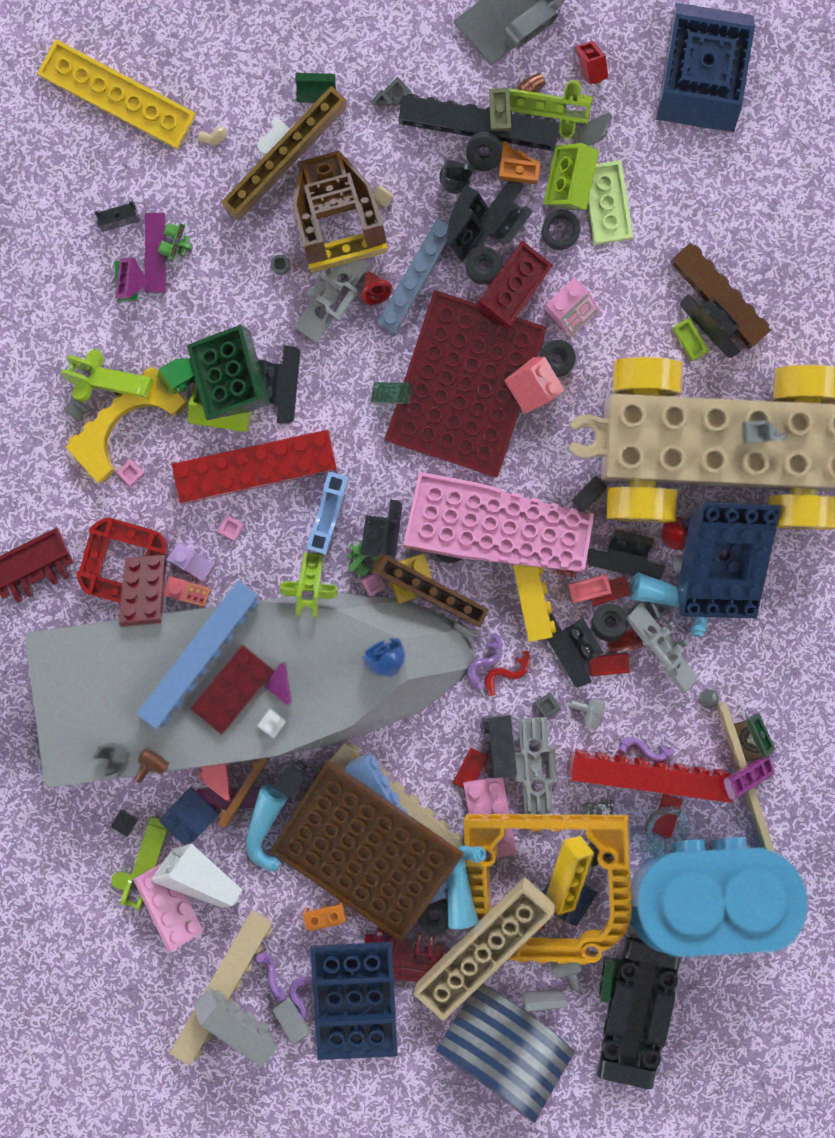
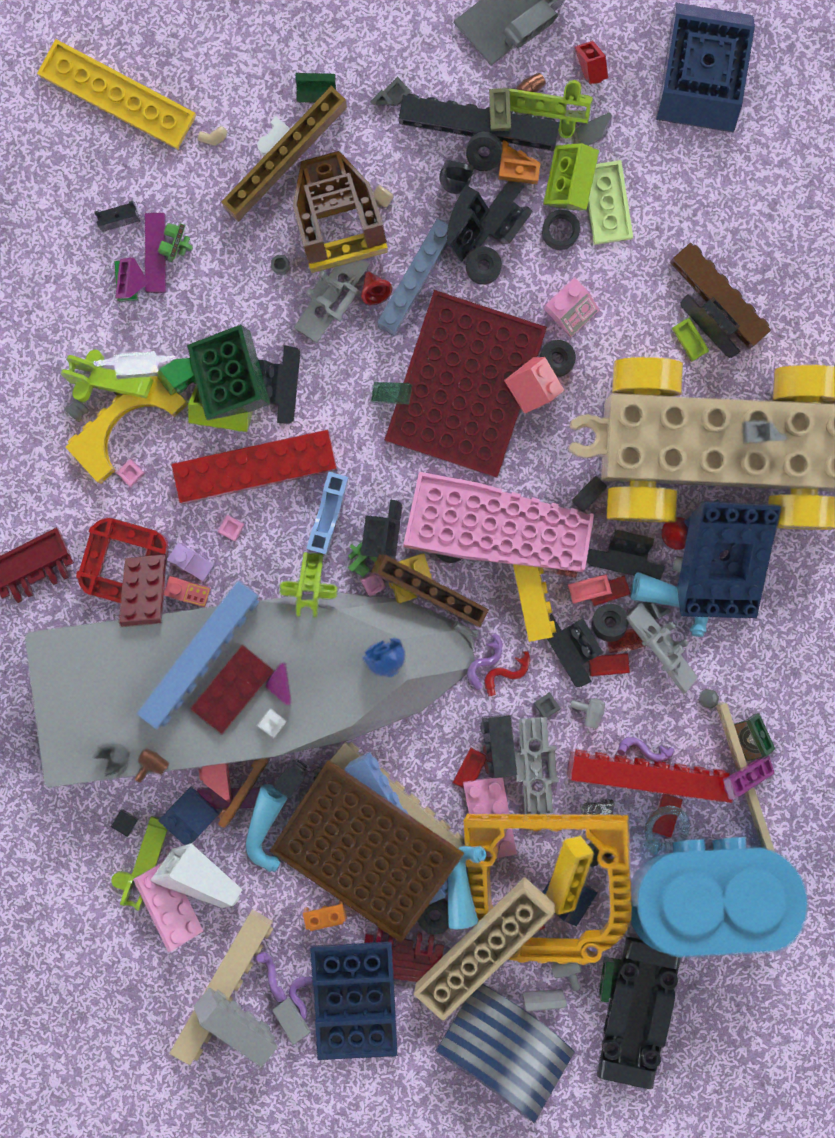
(135, 364): none -> clear plate
(515, 284): dark red plate -> none

